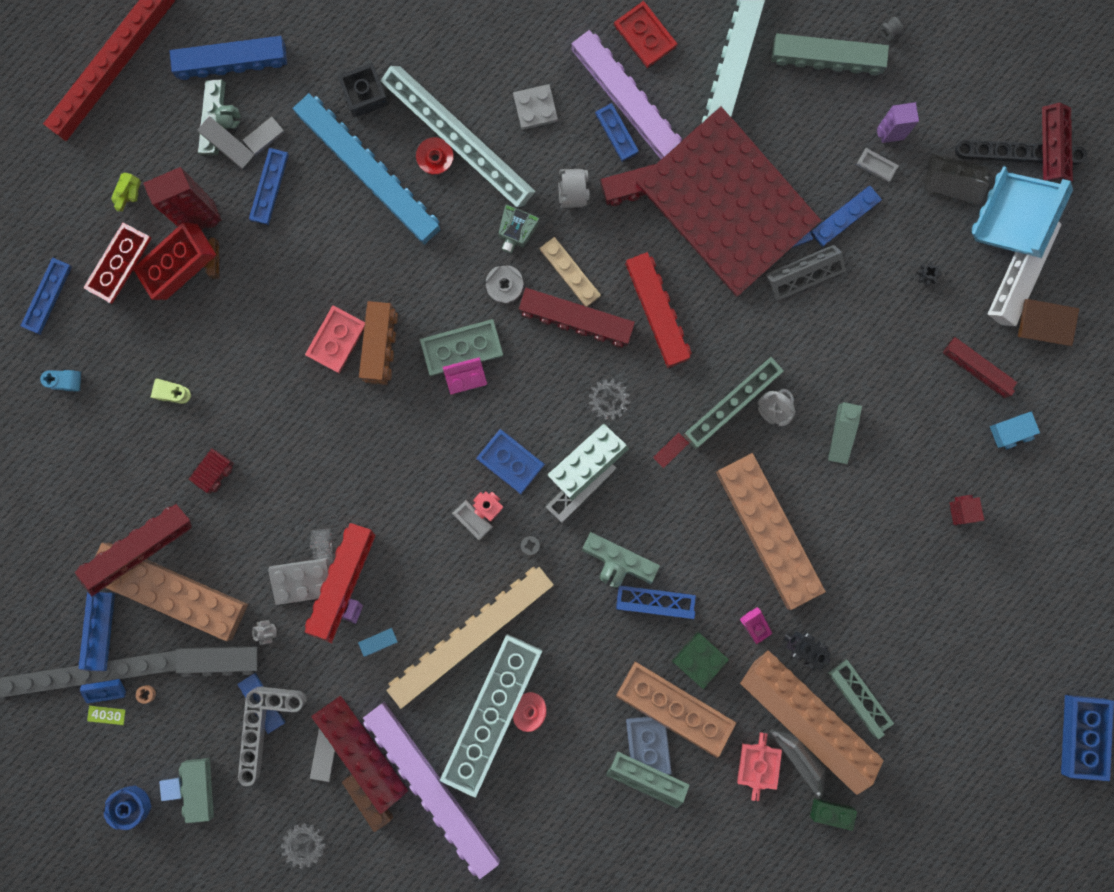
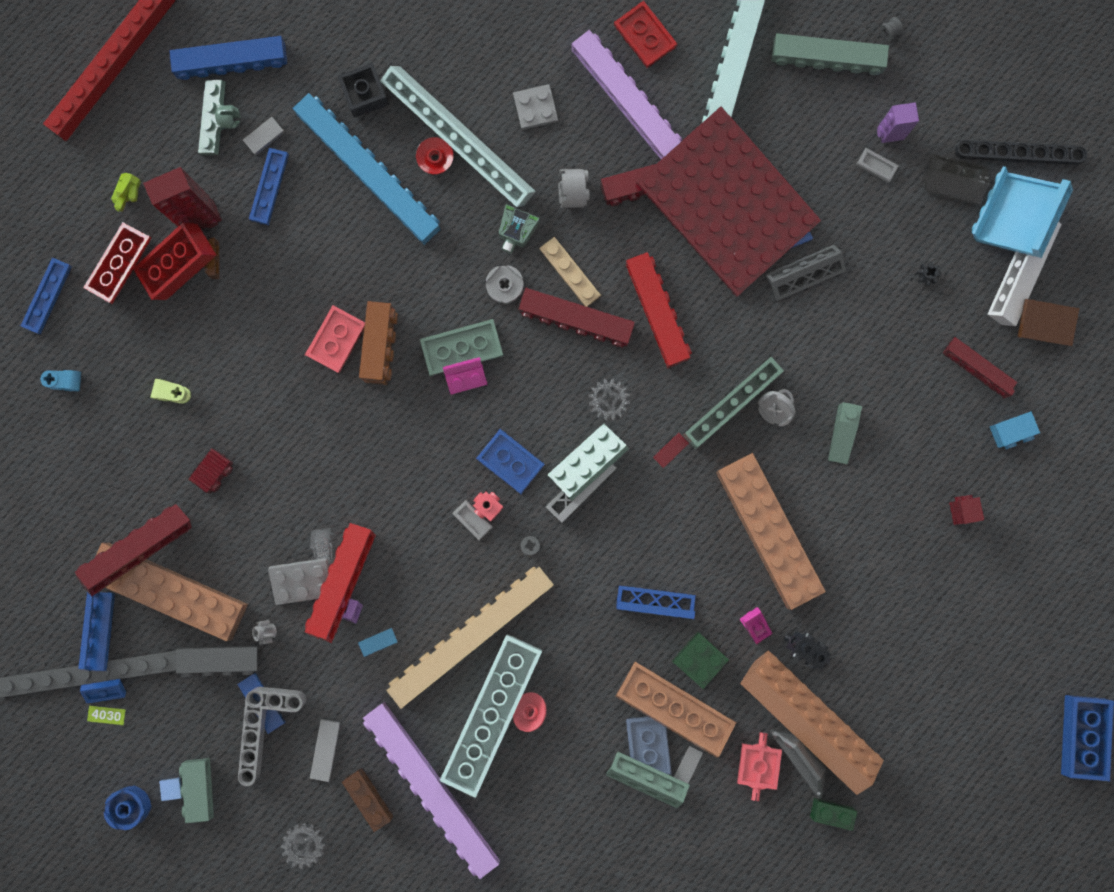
(151, 696): nougat bush -> none
(225, 142): light grey tile -> none
(360, 754): dark red plate -> none
(617, 132): blue plate -> none
(619, 561): sand green plate -> none
(688, 764): none -> light grey sticker
(846, 216): blue plate -> none
(858, 704): sand green fence -> none
(1056, 145): dark red fence -> none

